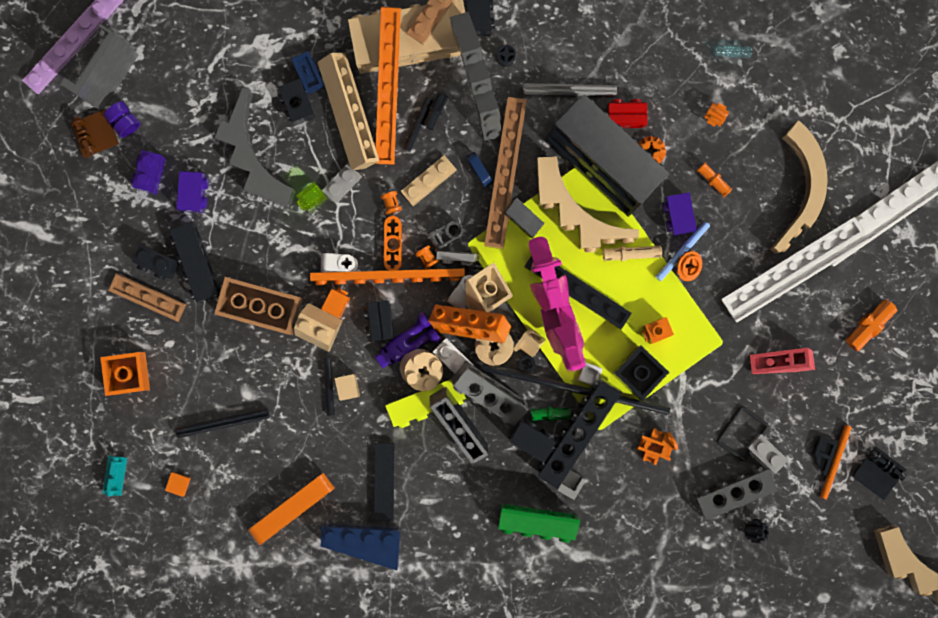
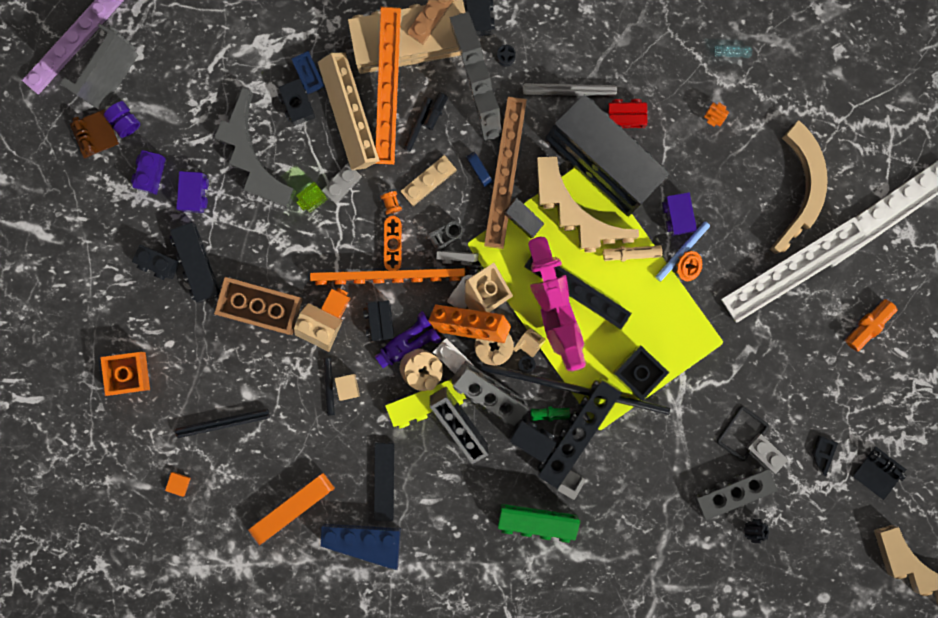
(114, 475): teal hinge -> none
(147, 297): medium nougat tile -> none
(335, 263): white piece -> none
(427, 257): orange bush -> none
(590, 373): white tile -> none
(654, 445): orange piece -> none
(656, 144): orange gear -> none
(657, 330): orange brick -> none
(714, 180): orange pin -> none
(783, 361): coral slope -> none
(835, 462): orange bar -> none

